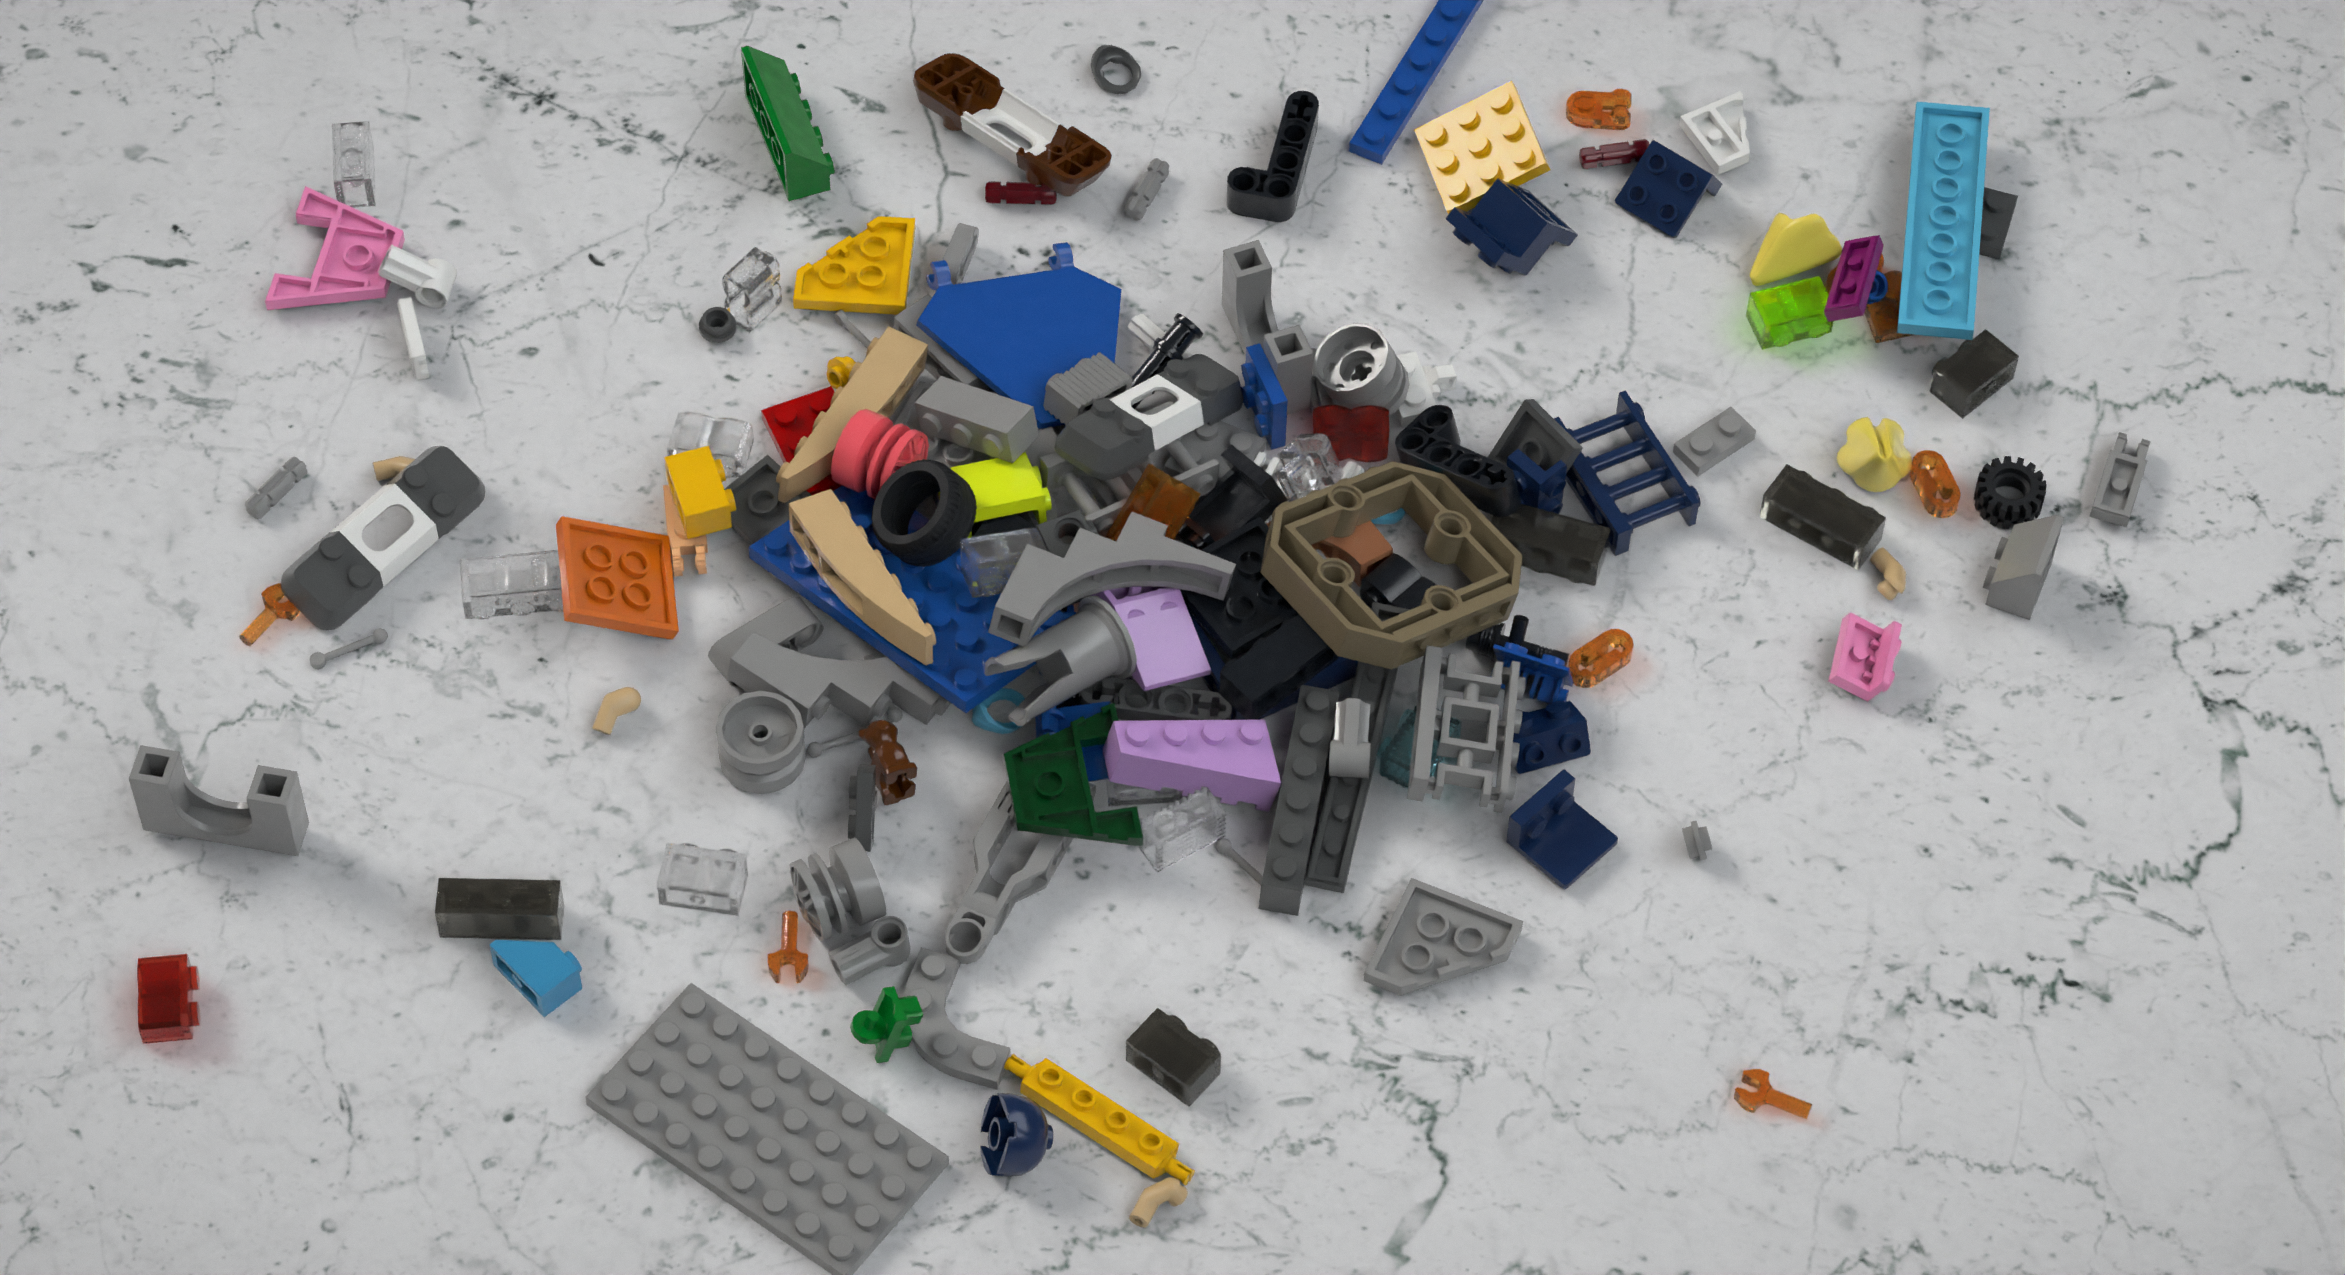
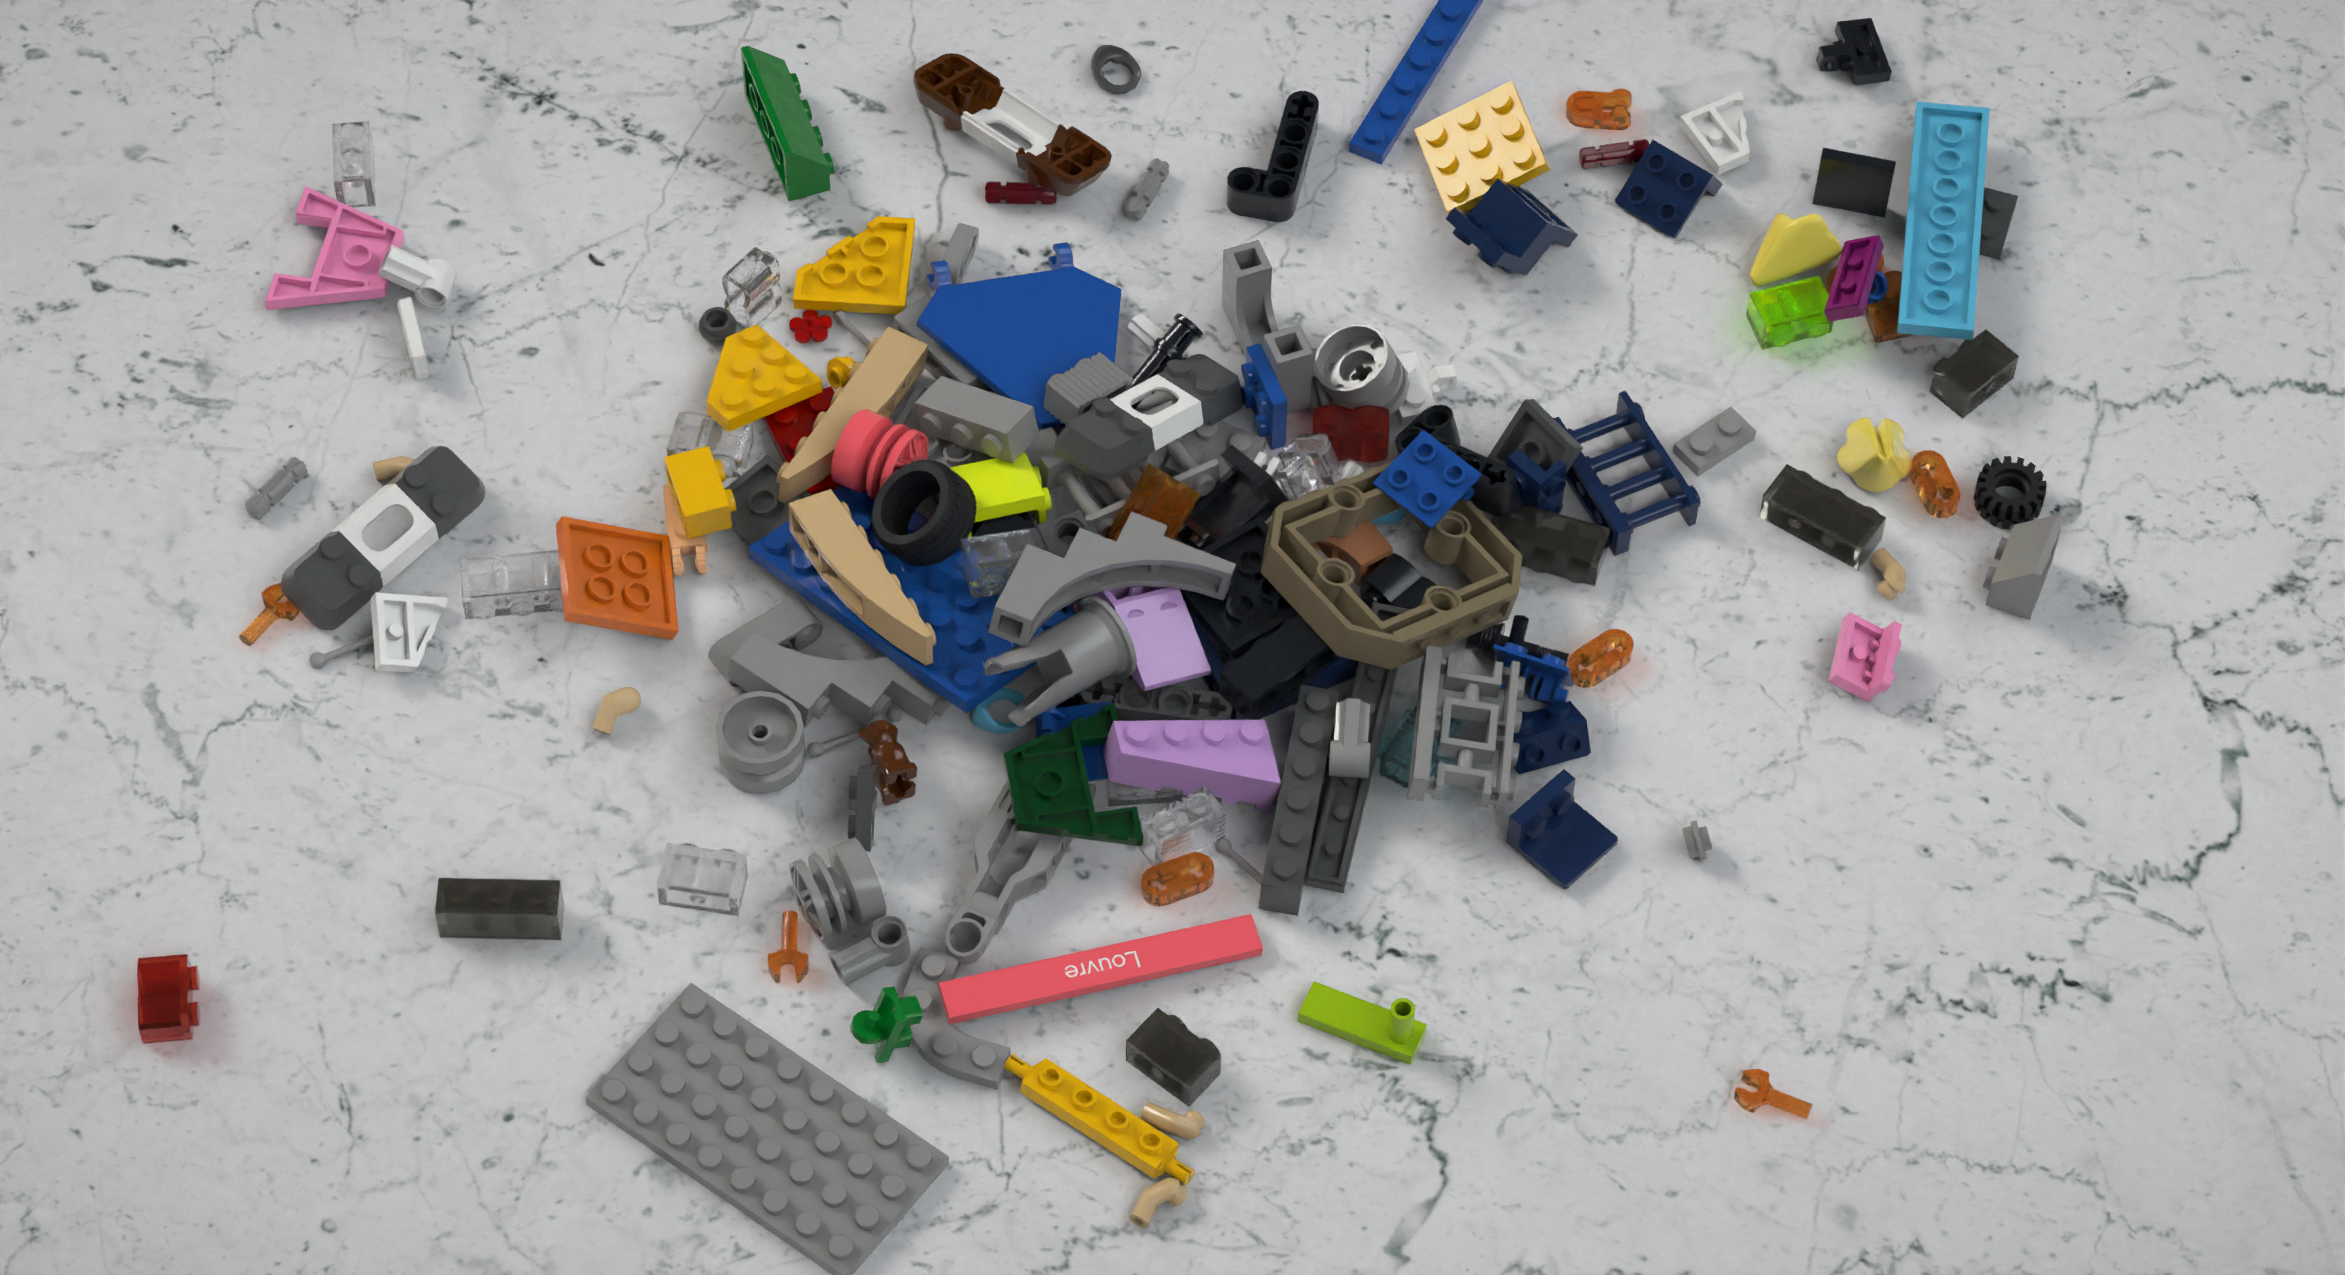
(170, 804): light grey arch -> none
(403, 629): none -> white wing
(538, 971): dark azure slope -> none
(756, 379): none -> yellow plate
(810, 326): none -> red plant
(1015, 1135): dark blue cylinder -> none
(1100, 969): none -> coral tile
(1174, 1123): none -> tan arm
(1177, 878): none -> clear orange beam
(1364, 1023): none -> lime piece
(1428, 479): none -> blue hinge
(1438, 939): light grey plate -> none
(1854, 182): none -> black tile
(1857, 52): none -> black hinge
(2120, 483): light grey hinge -> none

